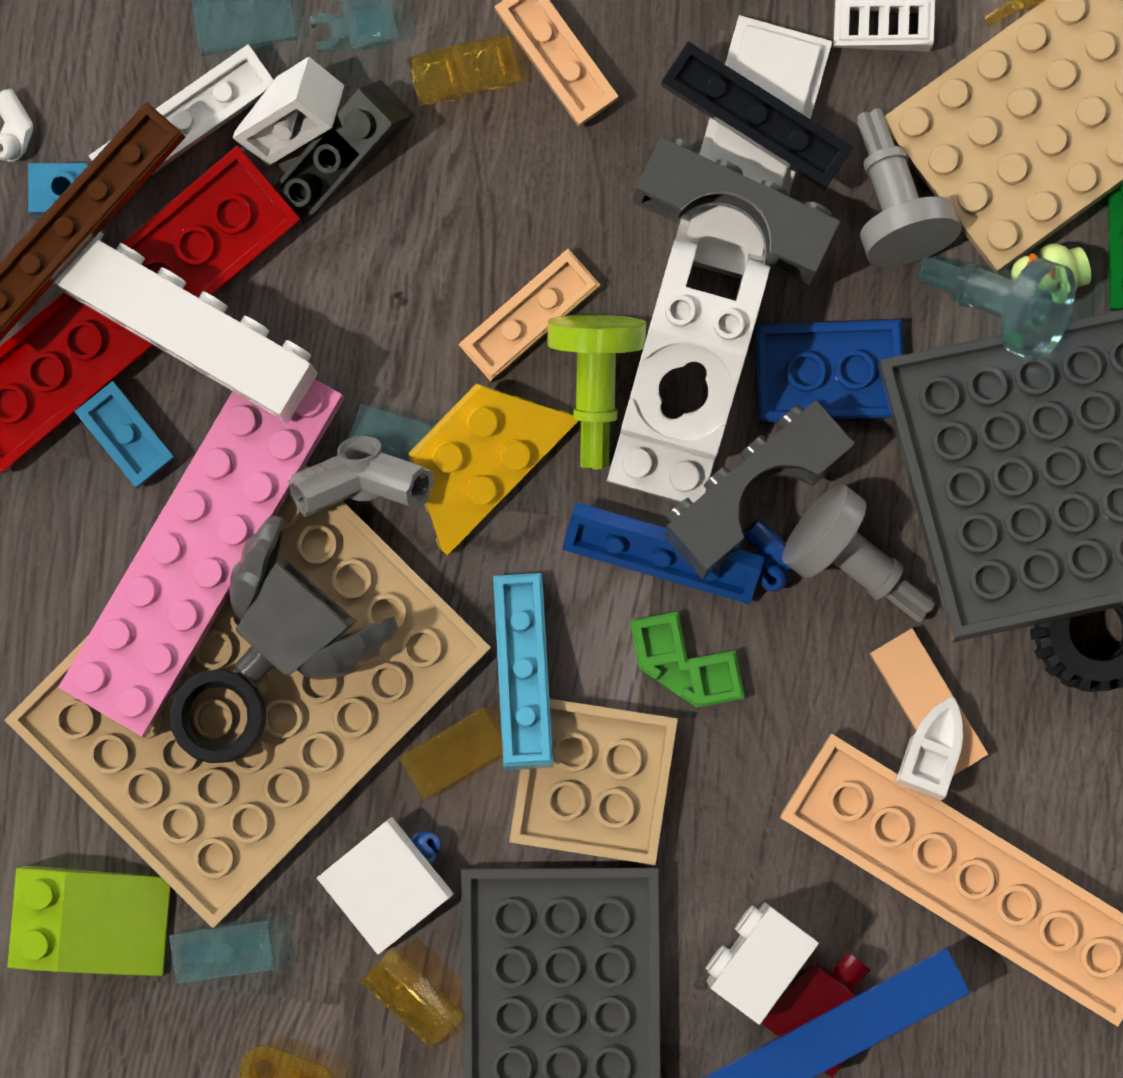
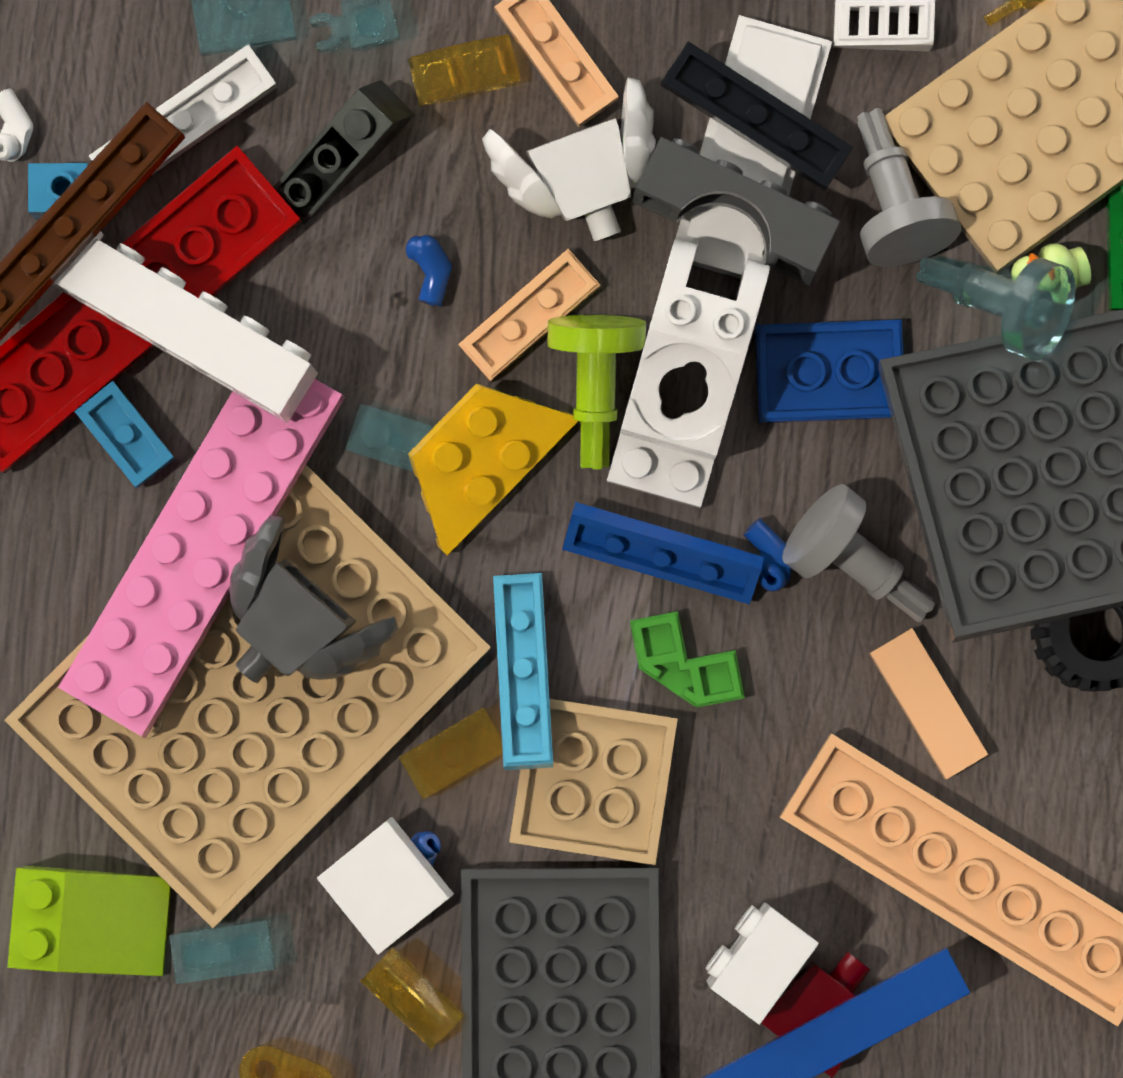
(181, 726): black tyre -> none
(291, 112): white slope -> none
(362, 475): light grey piece -> none
(434, 264): none -> blue arm
(582, 169): none -> white torso
(803, 449): dark grey arch -> none
(933, 751): white plate -> none

